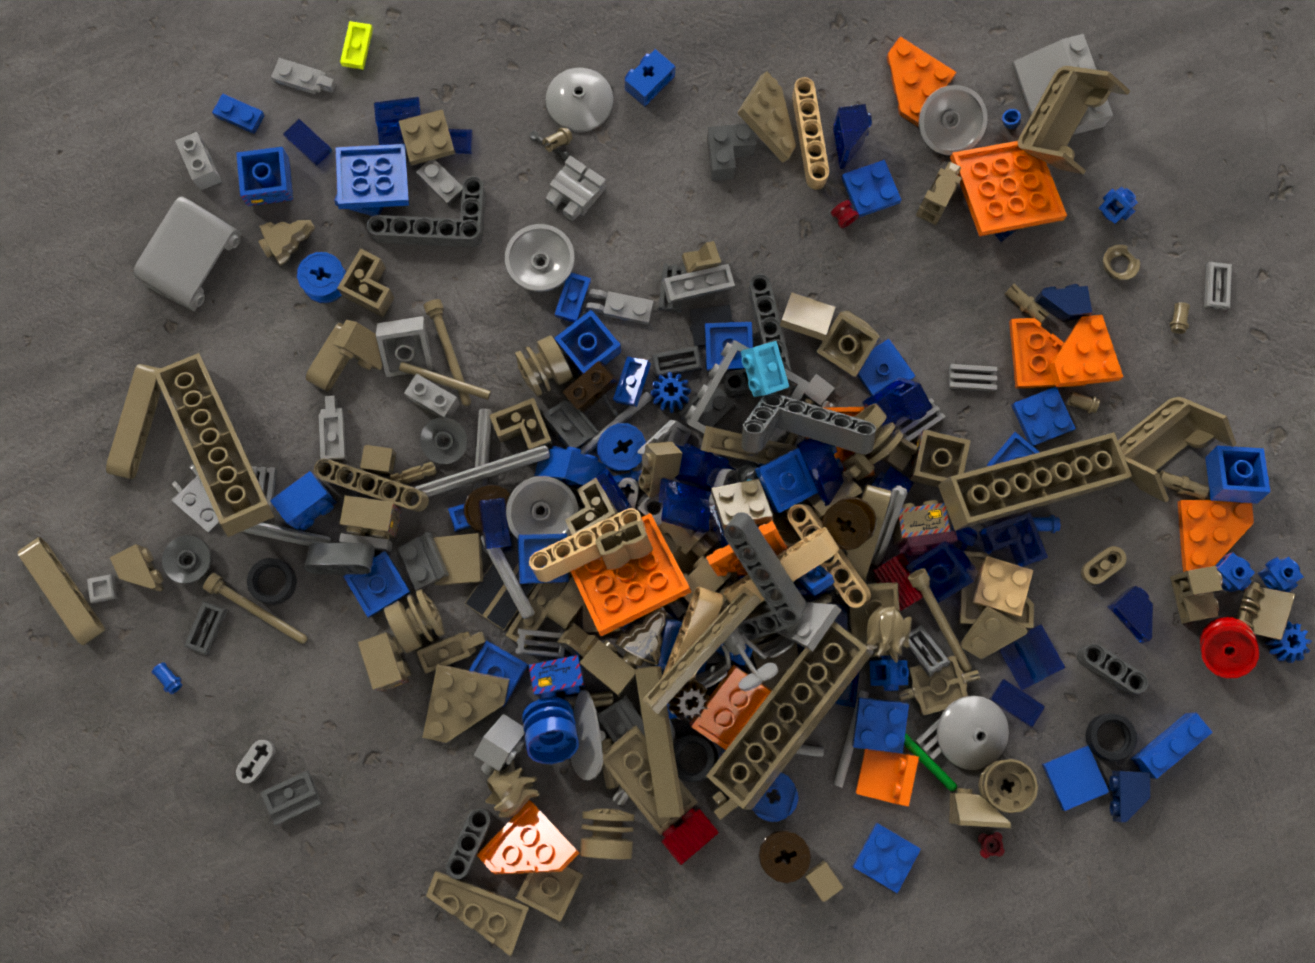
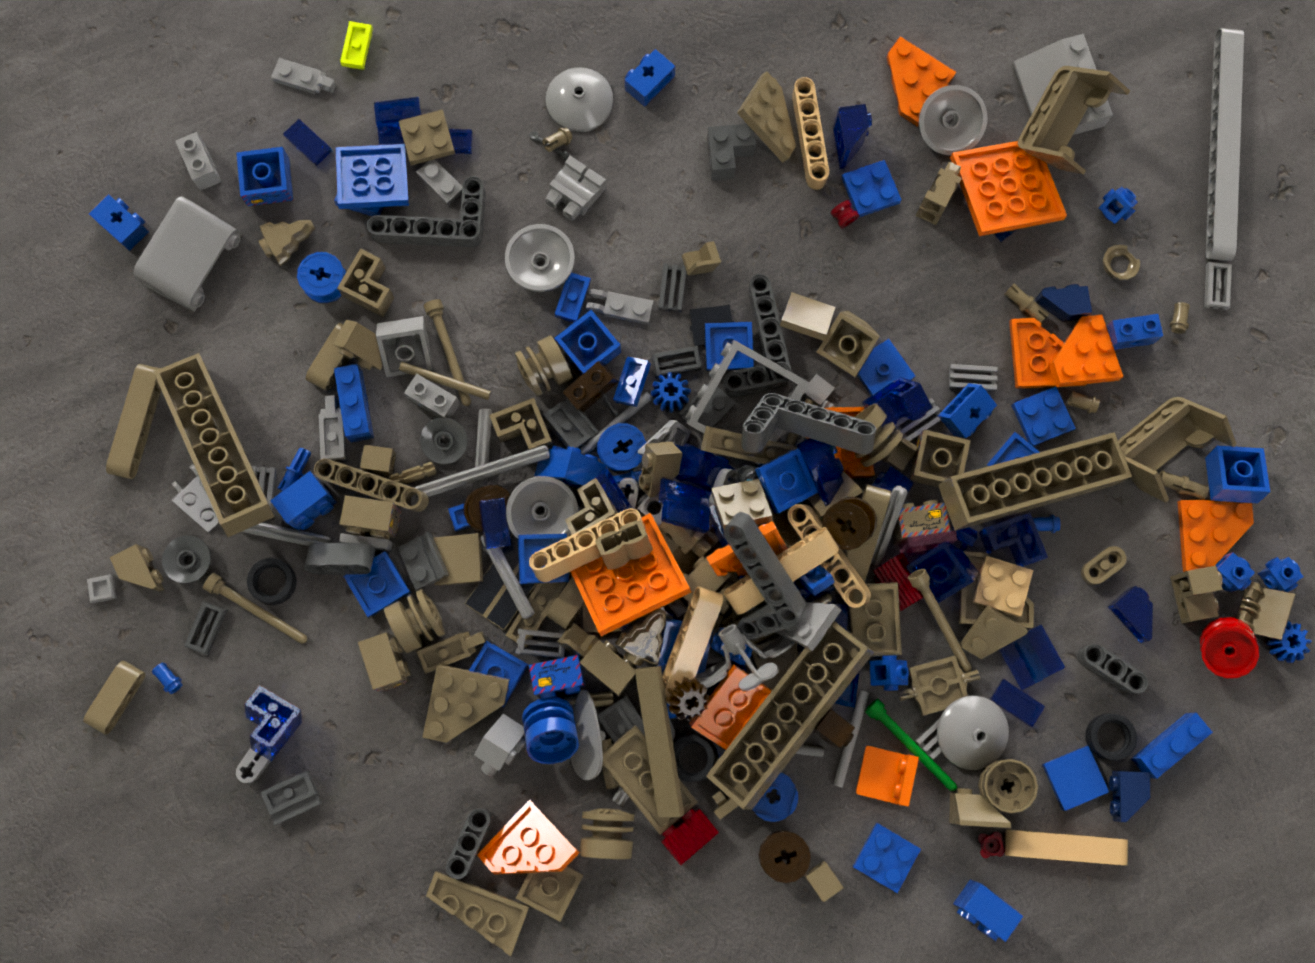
(61, 591): dark tan beam -> none
(111, 212): none -> blue brick
(114, 697): none -> dark tan beam
(238, 113): blue plate -> none
(275, 721): none -> clear blue brick
(295, 470): none -> blue axle
(353, 403): none -> blue brick
(510, 790): dark tan hair -> none
(698, 283): light grey plate -> none
(701, 650): dark tan tile -> none
(764, 369): medium azure bracket -> none
(834, 730): none -> dark brown brick
(857, 466): dark tan tile -> none
(880, 725): blue plate -> none
(888, 632): dark tan hair -> none
(933, 646): dark grey tile -> none
(967, 410): none -> blue brick
(992, 914): none -> blue brick
(1013, 117): blue hinge -> none
(1066, 847): none -> tan beam
(1135, 331): none -> blue brick
(1225, 145): none -> light grey beam

